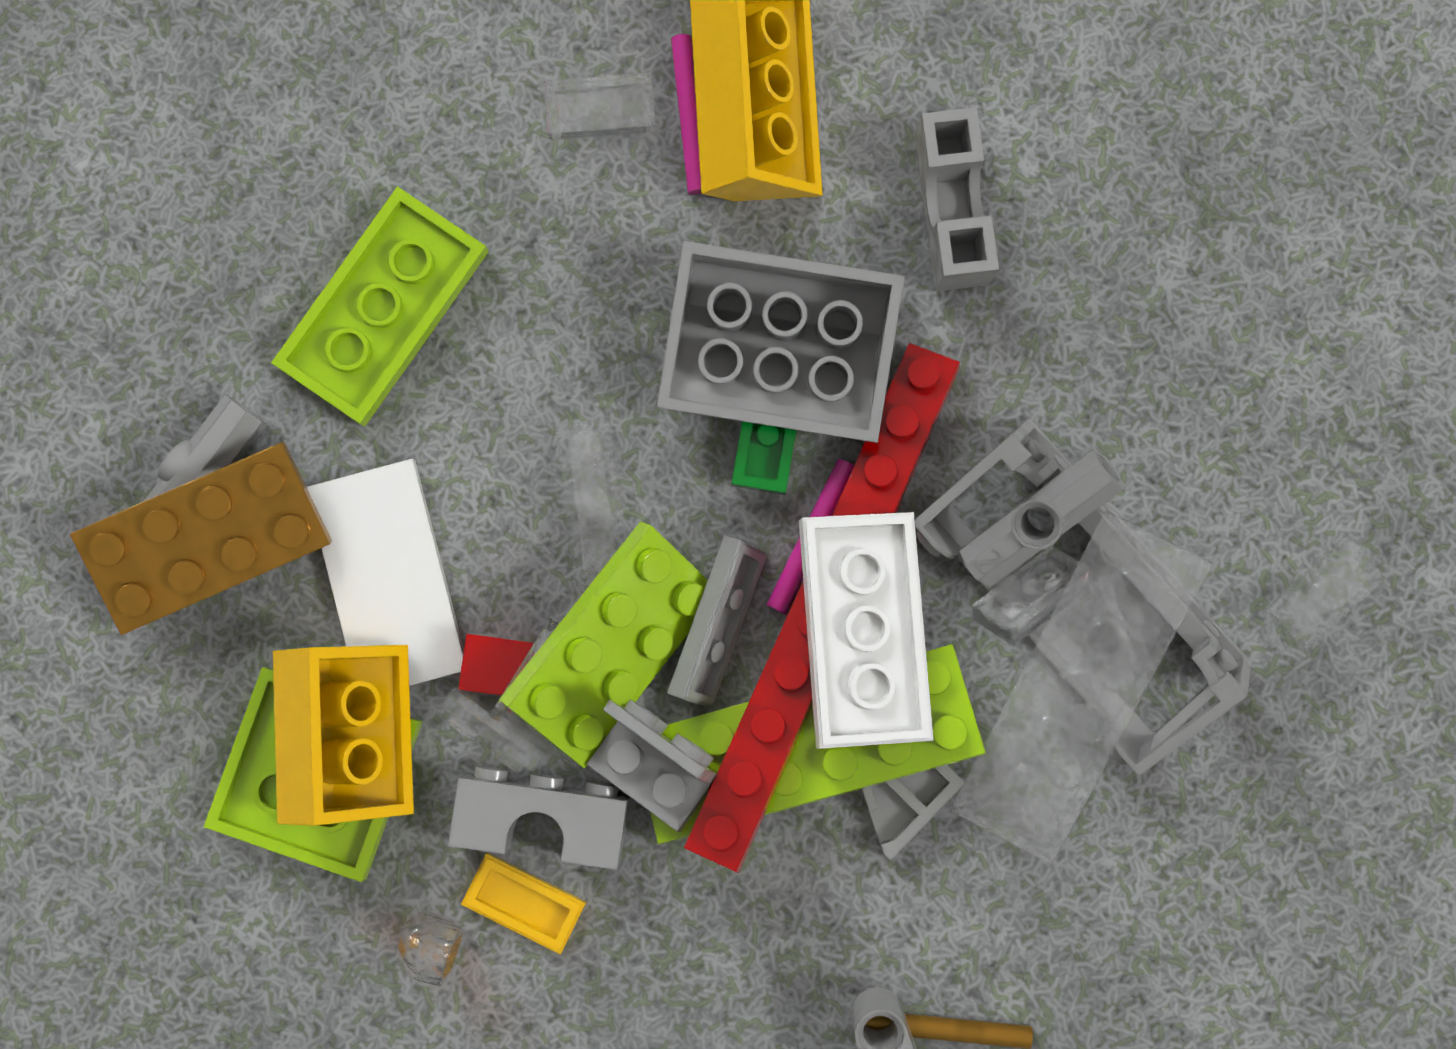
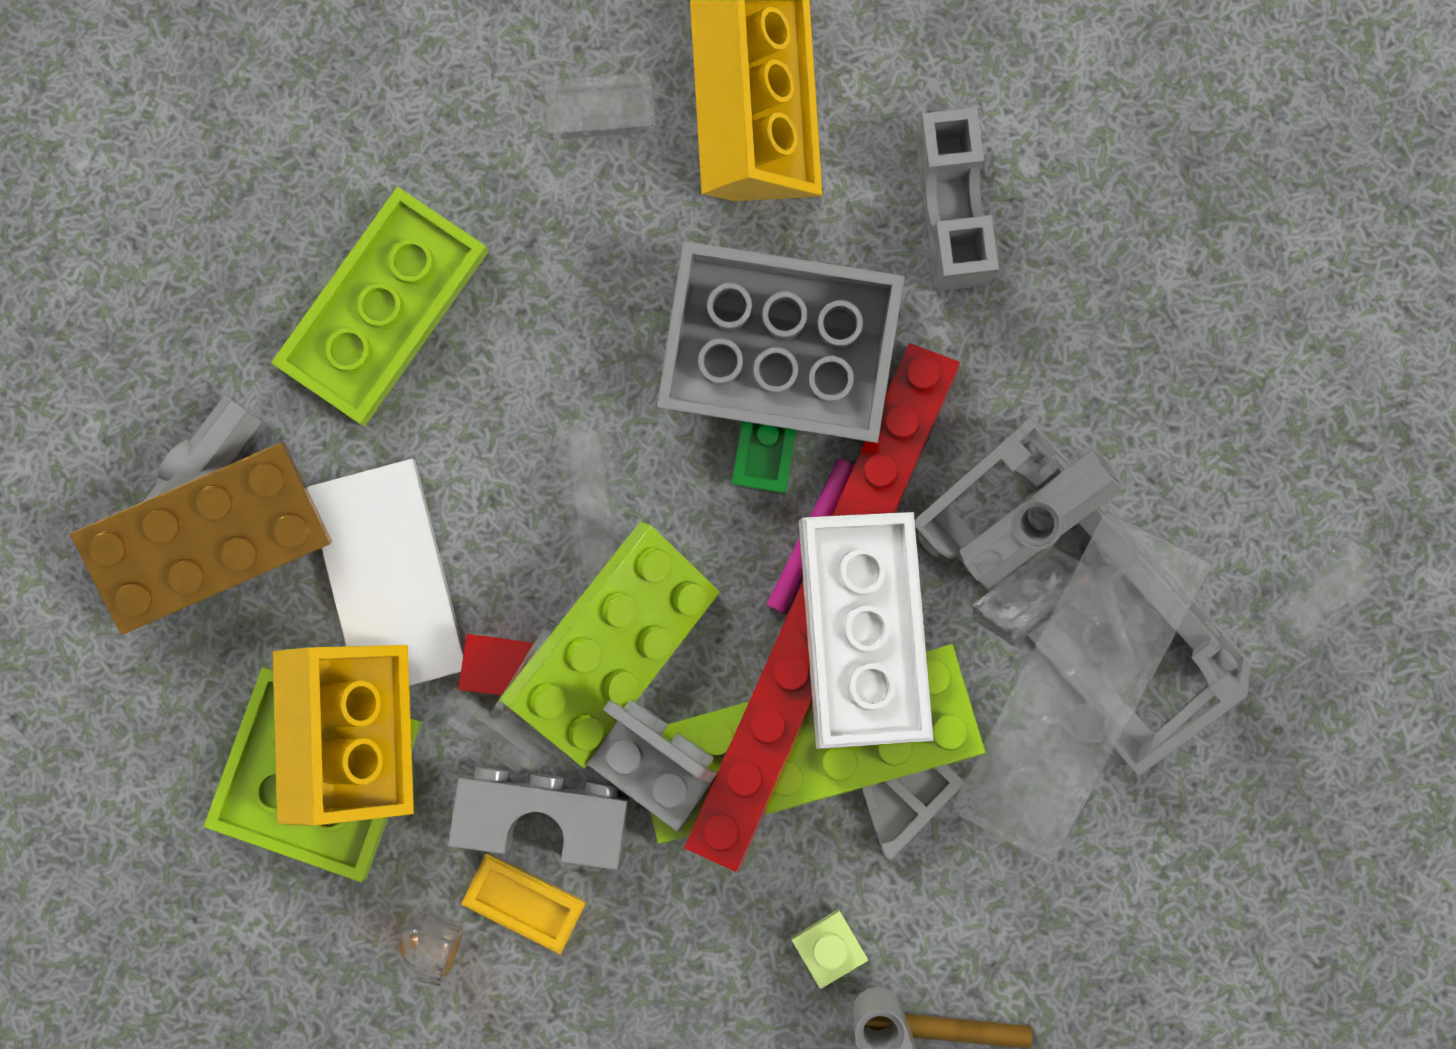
(685, 85): dark pink bar -> none
(717, 622): light grey tile -> none
(829, 949): none -> yellowish green plate

